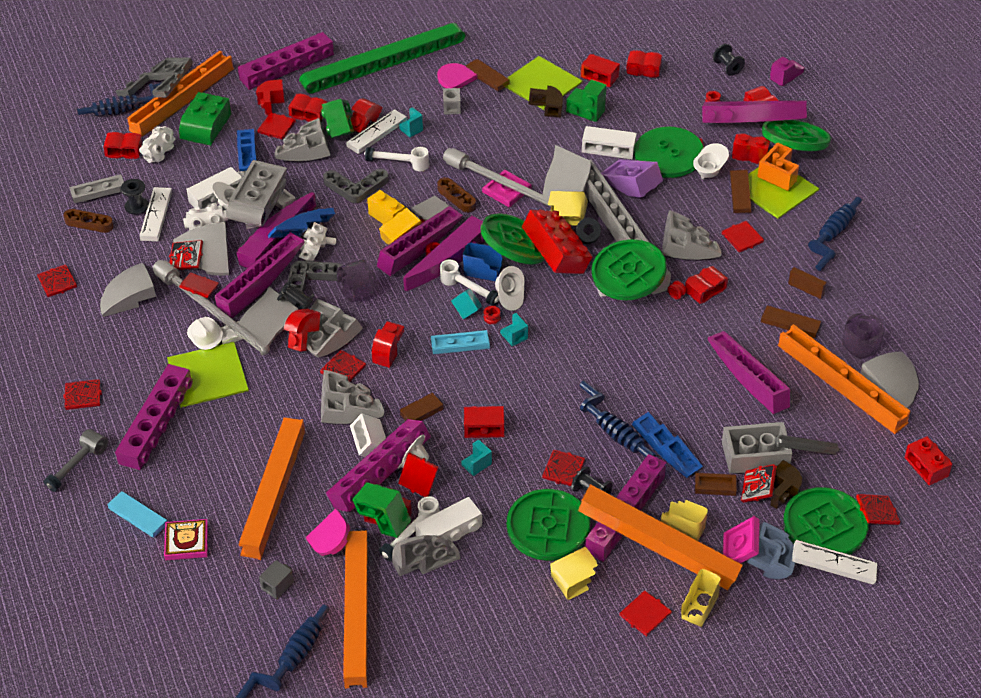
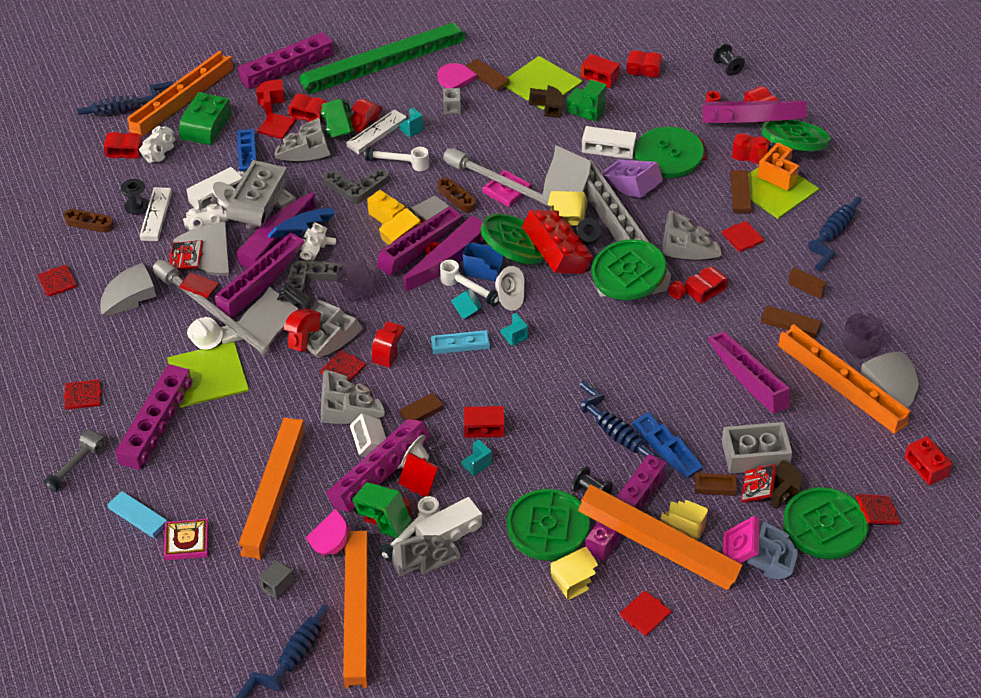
(96, 188): light grey plate -> none
(169, 70): dark grey wing -> none
(488, 311): red bush -> none
(562, 467): red piece -> none
(707, 583): light yellow piece -> none
(711, 160): white piece -> none
(785, 71): magenta arch -> none
(806, 444): dark grey axle -> none
(834, 562): white tile -> none

